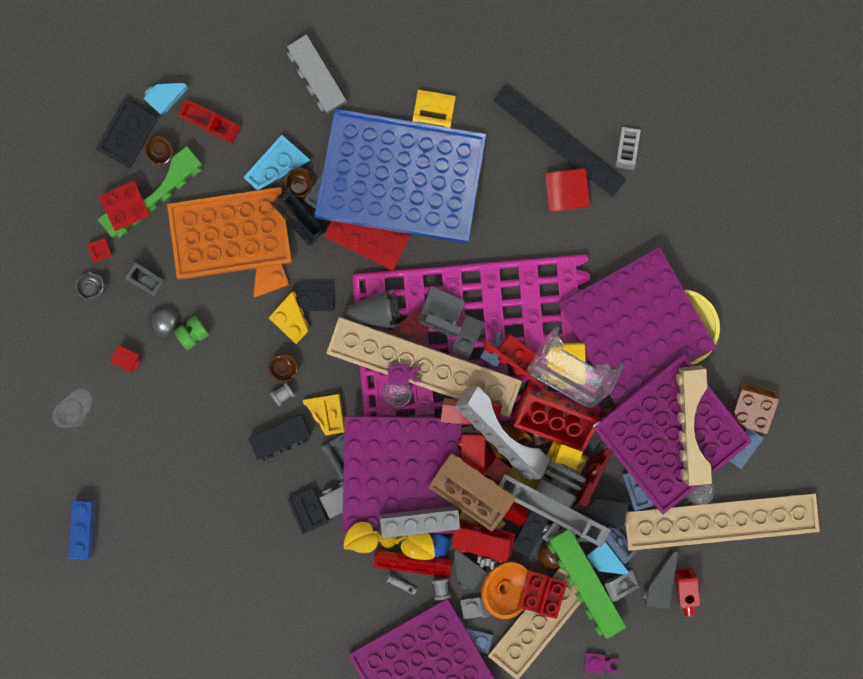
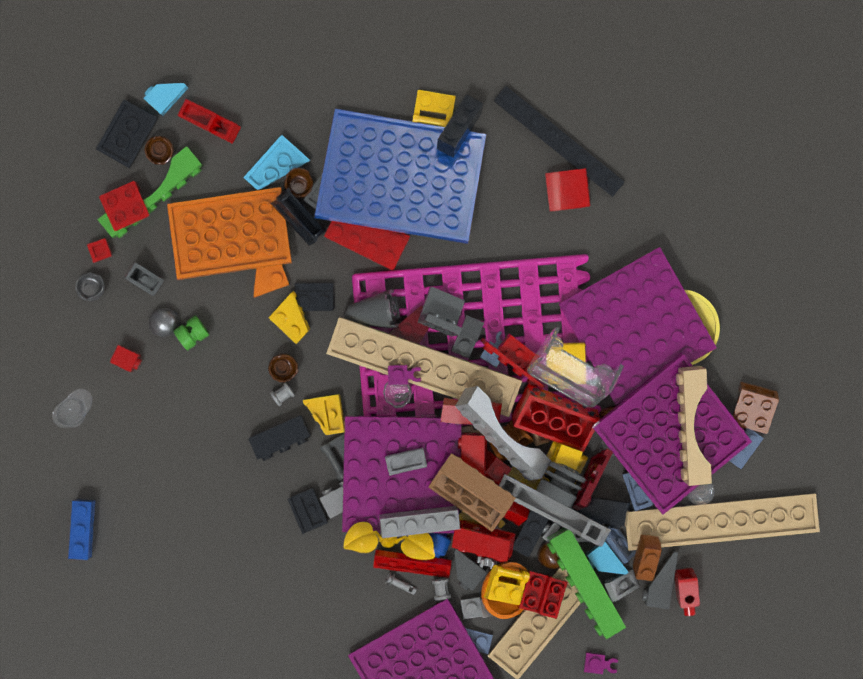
(316, 74): light grey brick -> none
(405, 461): none -> flat silver tile
(459, 126): none -> black brick
(506, 591): none -> yellow plate
(627, 164): light grey slope -> none
(647, 557): none -> dark orange brick

